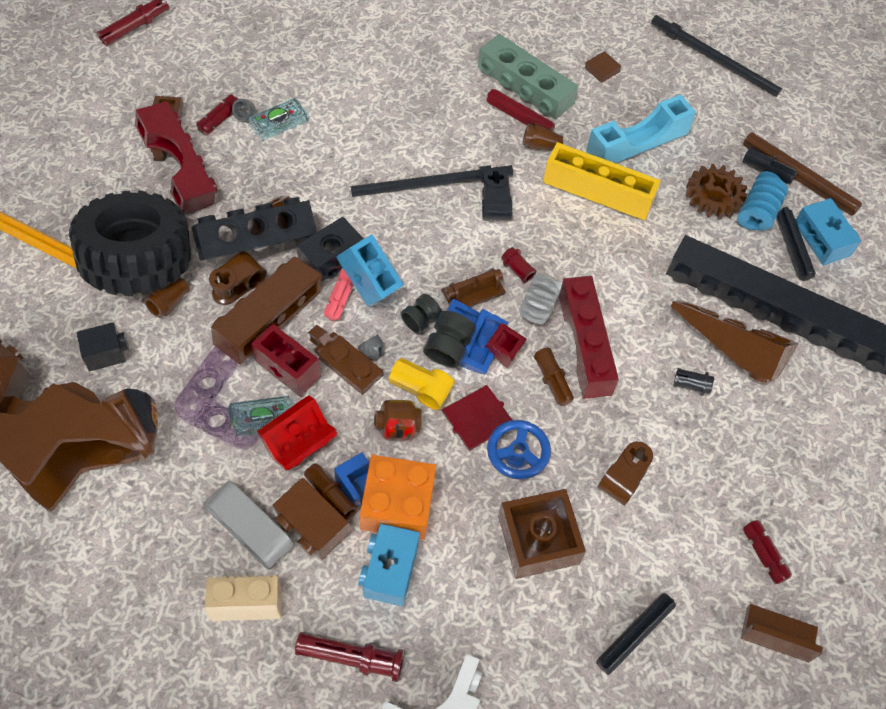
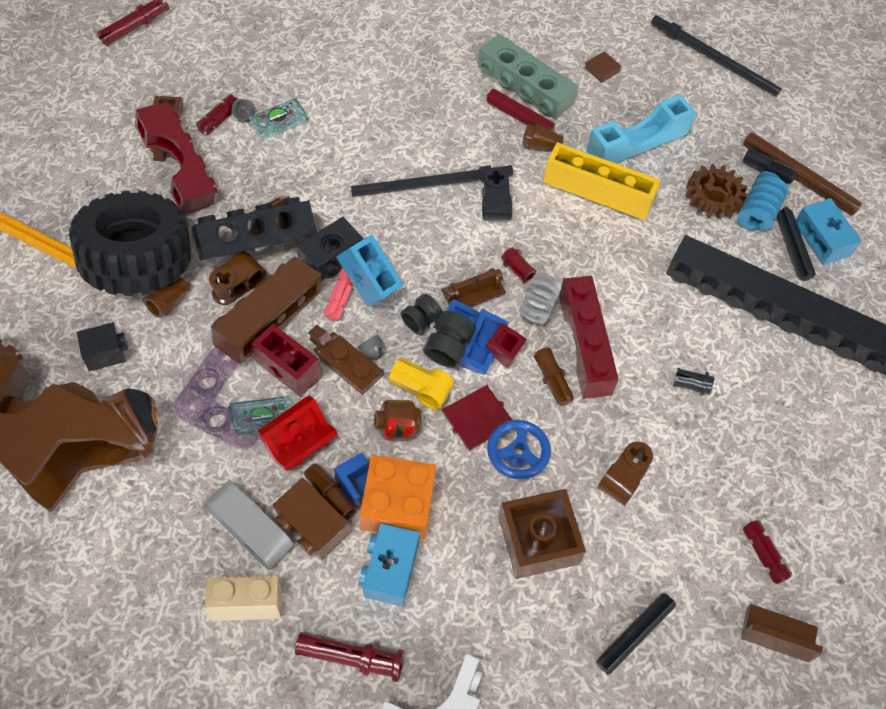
(755, 351): reddish brown wedge -> none

